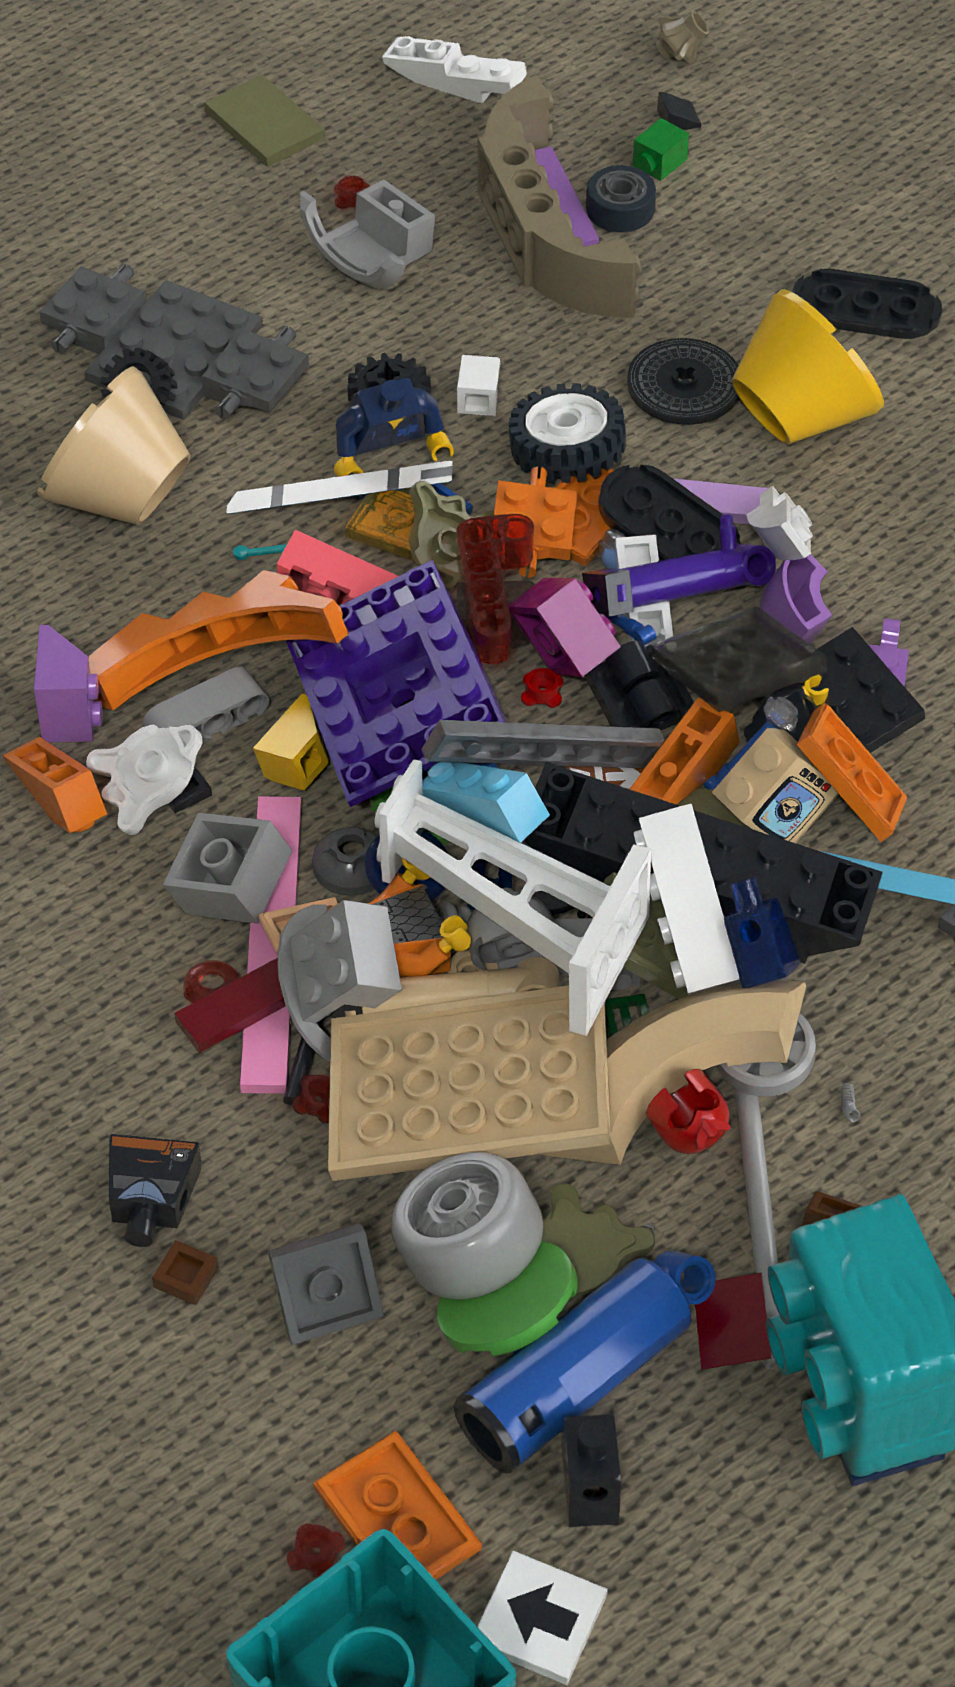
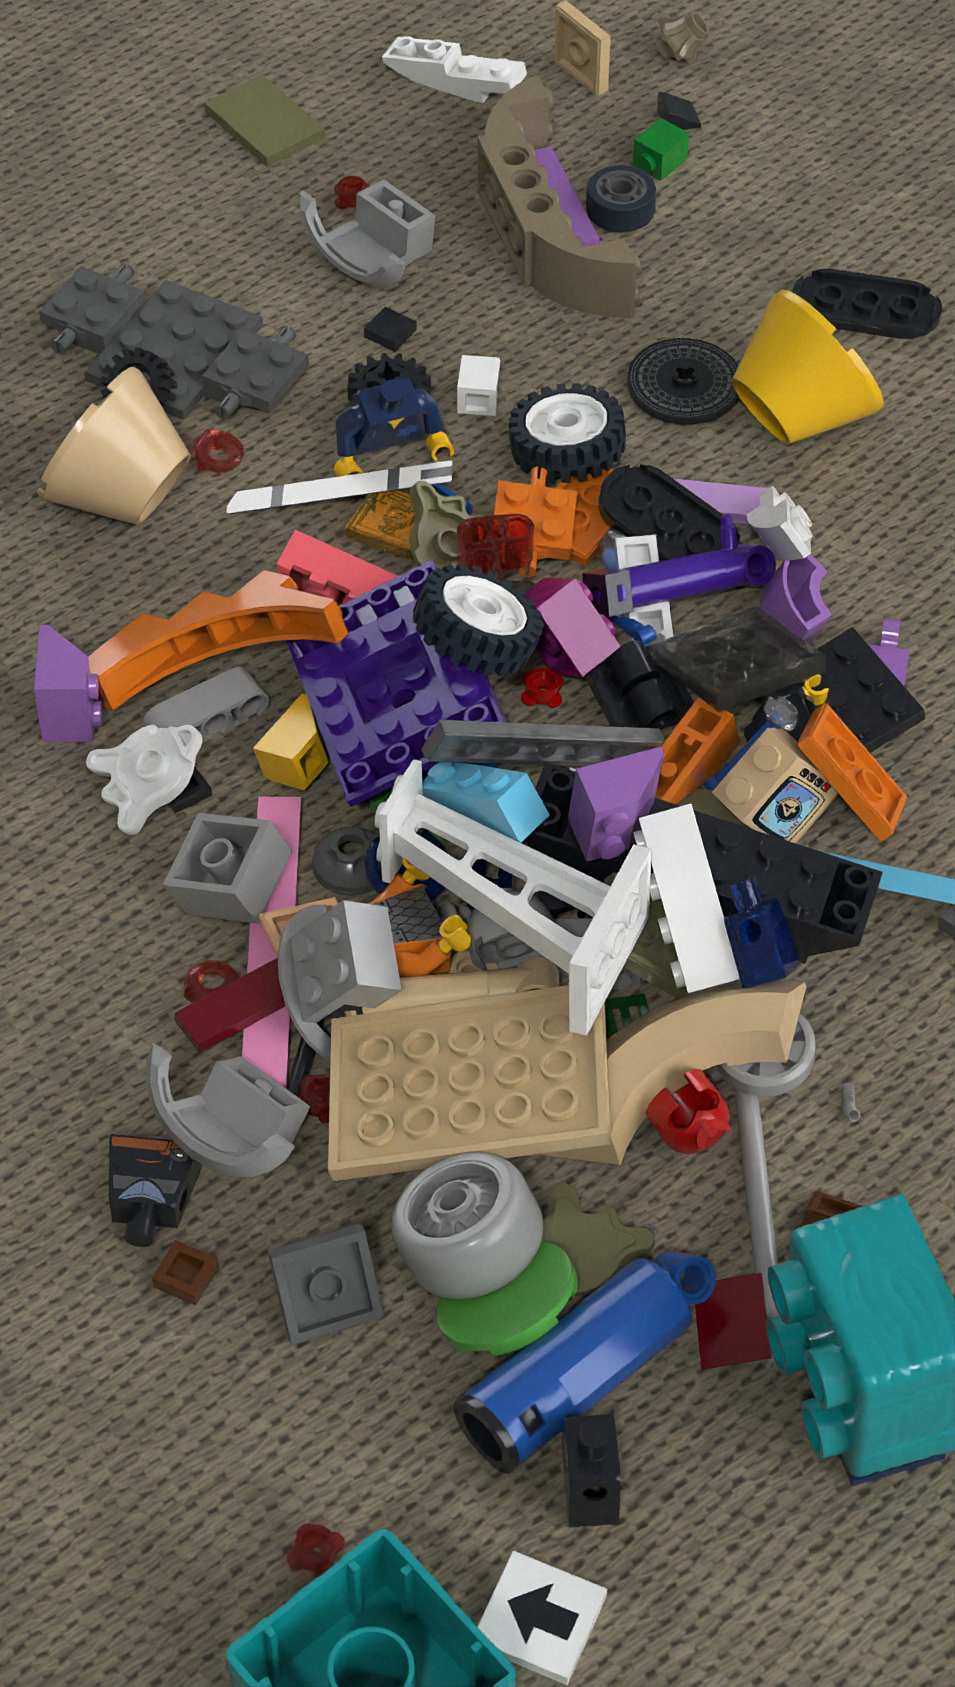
(58, 784): orange slope -> none
(217, 441): none -> clear red piece
(236, 1124): none -> light grey piece
(242, 552): teal hinge -> none
(390, 329): none -> black tile
(395, 1492): orange tile -> none
(477, 619): none -> black wheel
(582, 48): none -> tan tile
(611, 800): none -> medium lavender slope

